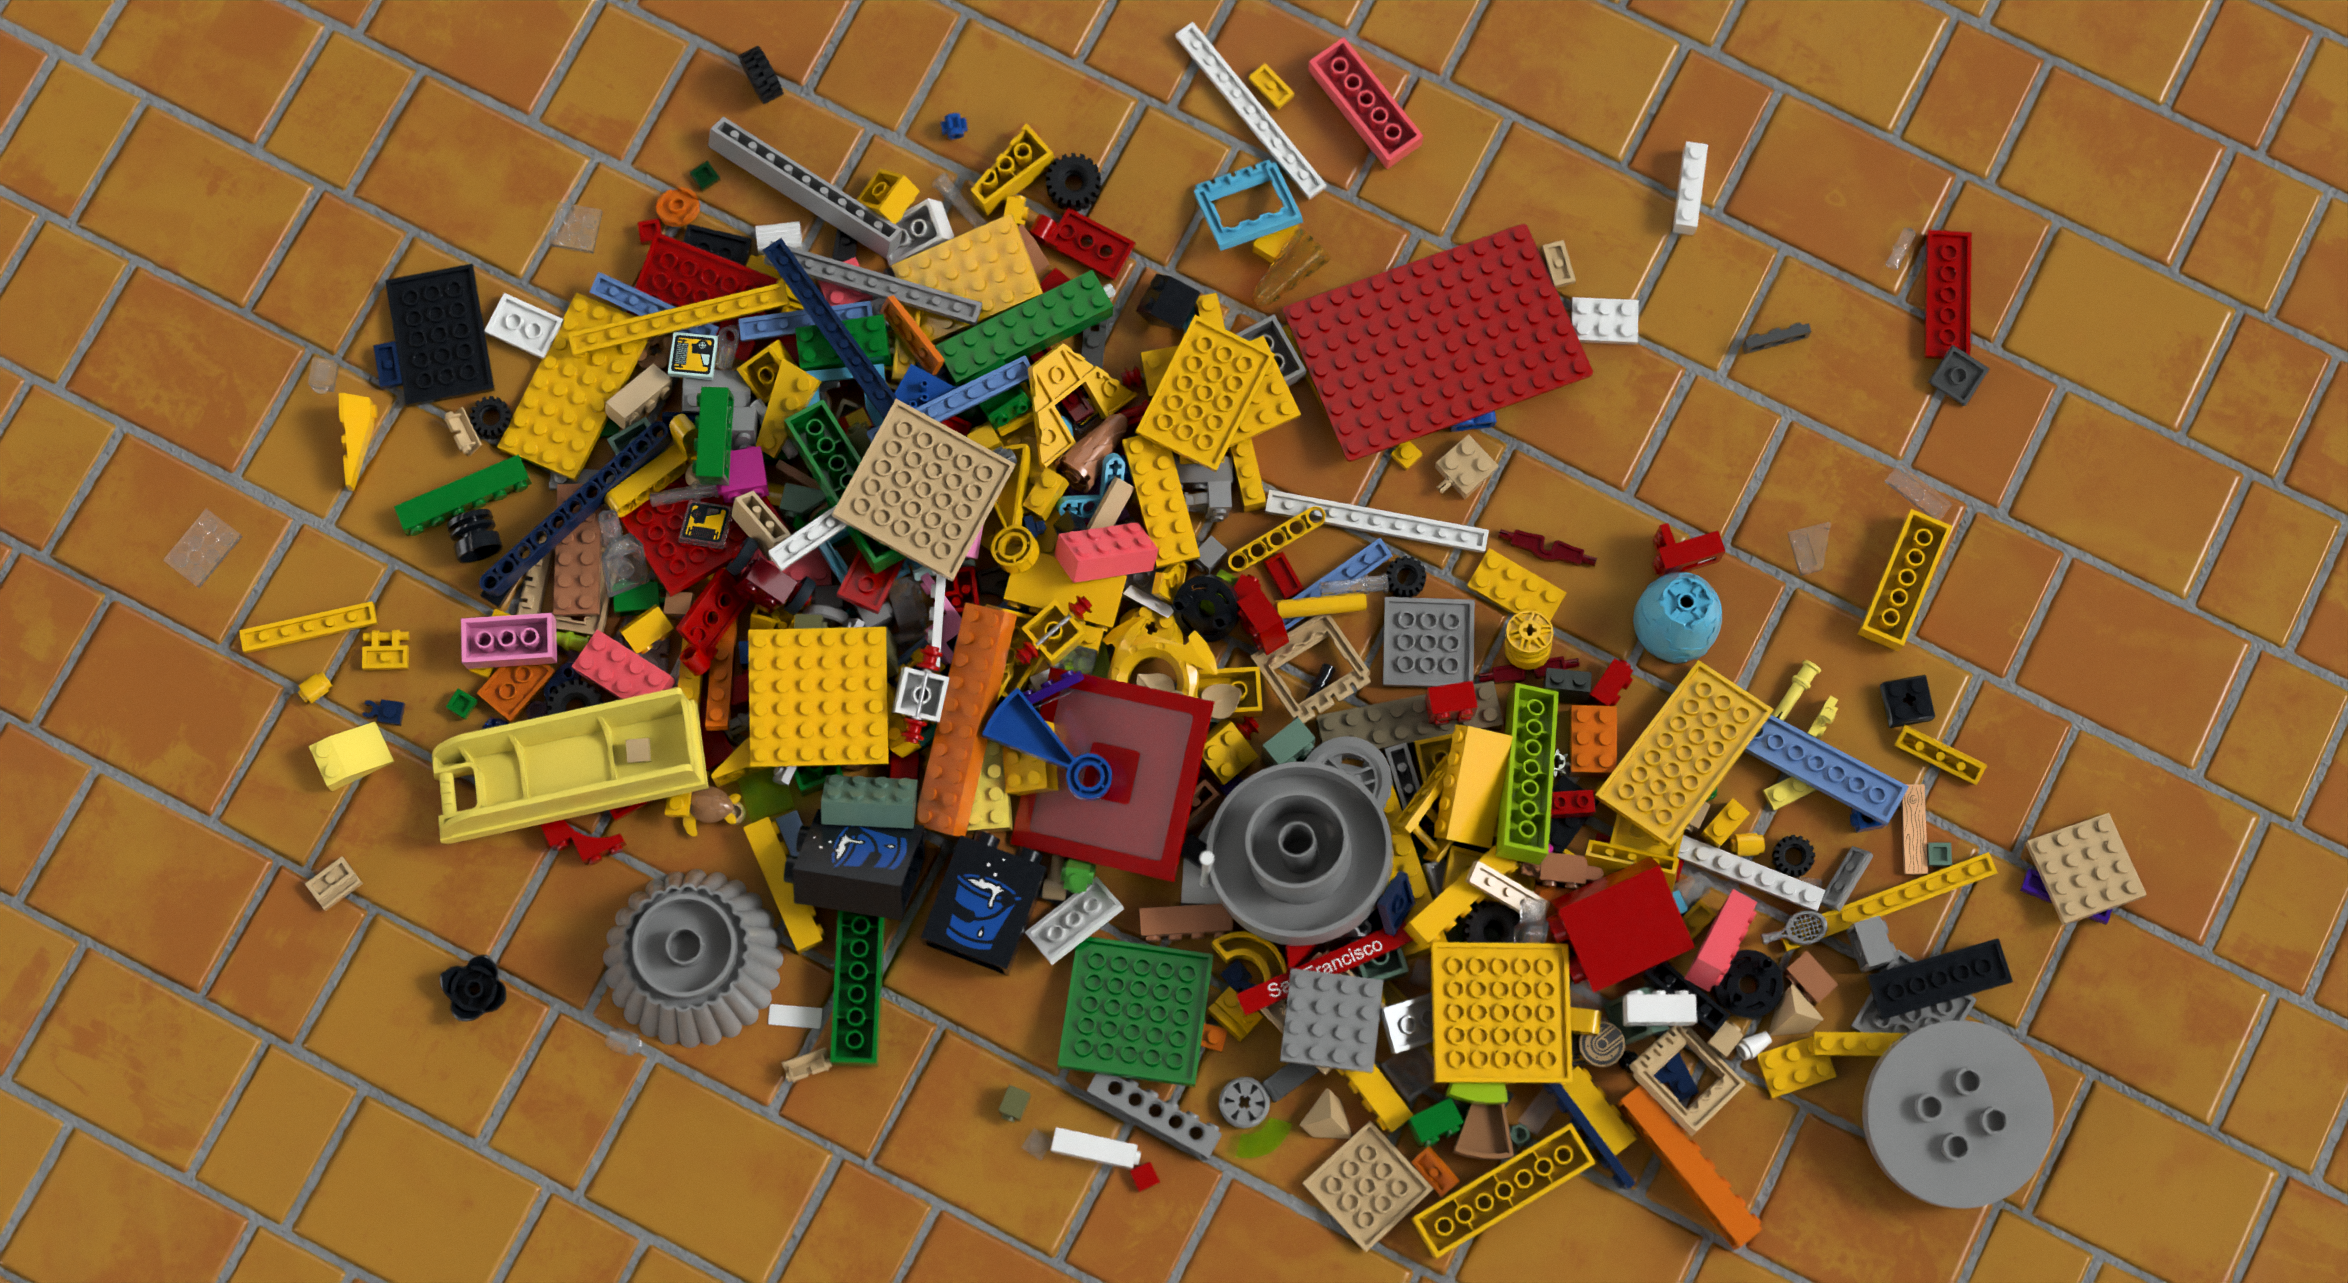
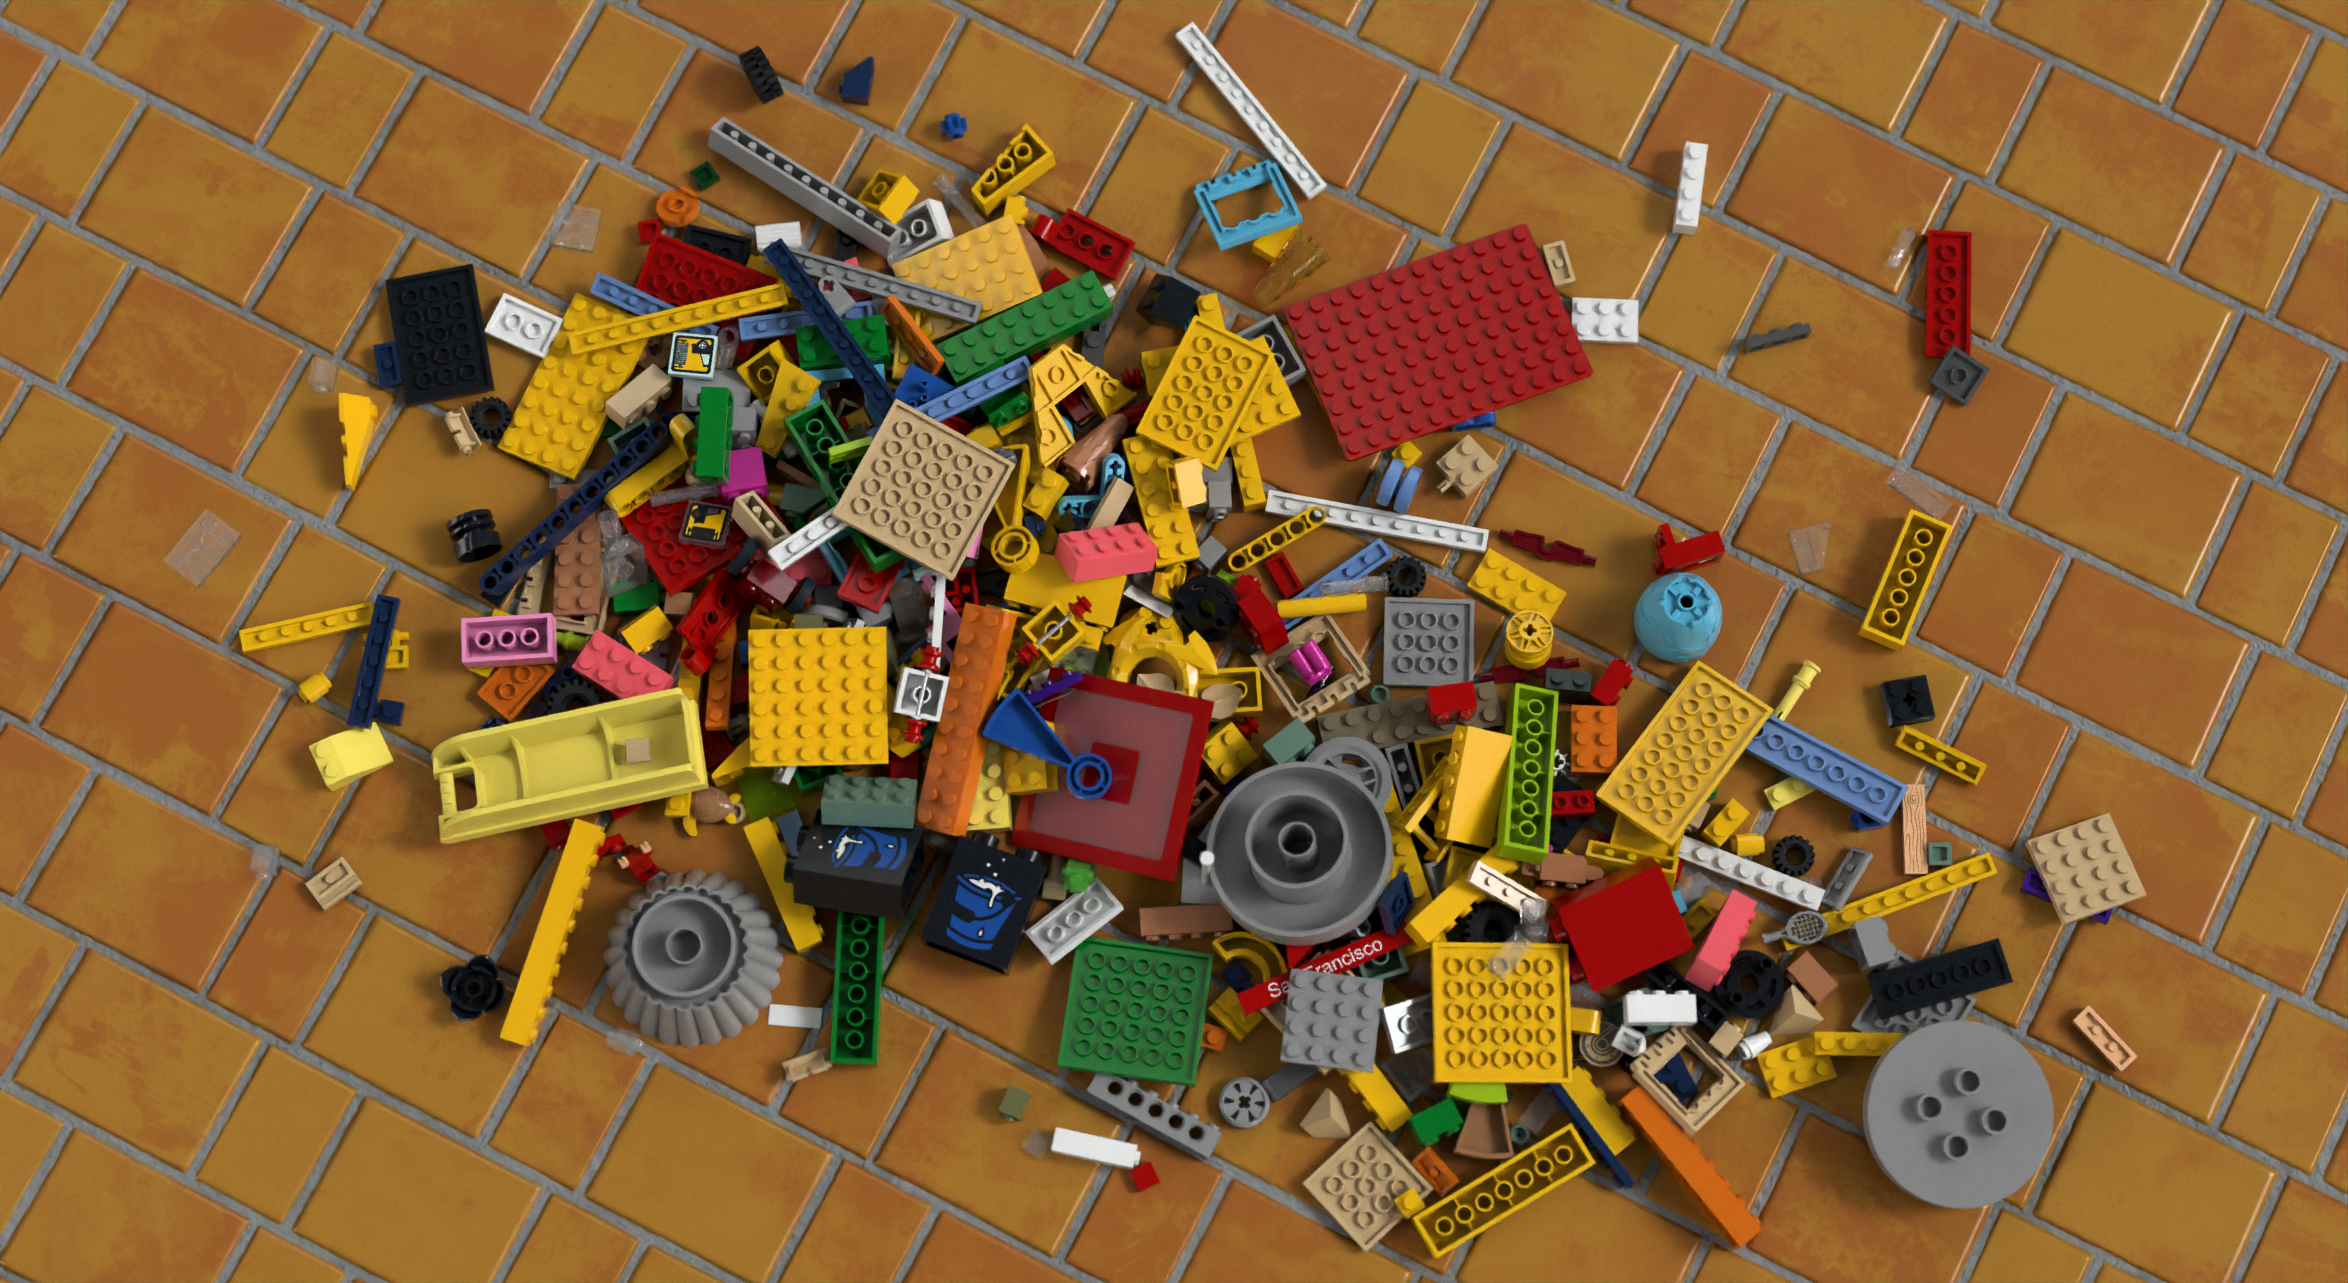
(265, 860): none -> clear brick
(374, 662): none -> dark blue plate
(461, 704): green plate -> none
(463, 495): green brick -> none
(552, 933): none -> yellow brick
(639, 862): none -> red piece
(838, 298): none -> light grey piece
(849, 450): none -> lime tile
(858, 83): none -> dark blue slope
(1073, 167): black tyre -> none
(1186, 481): none -> yellow brick
(1264, 1141): clear neon green tile -> none
(1271, 86): yellow plate -> none
(1310, 662): none -> dark pink piece
(1365, 103): coral brick -> none
(1379, 694): none -> sand green plate
(1396, 485): none -> medium blue wheel
(1409, 1203): none -> yellow plate
(1509, 955): none -> clear plate
(1629, 1041): none -> white plate
(1826, 715): light yellow hinge -> none
(2104, 1039): none -> light nougat plate

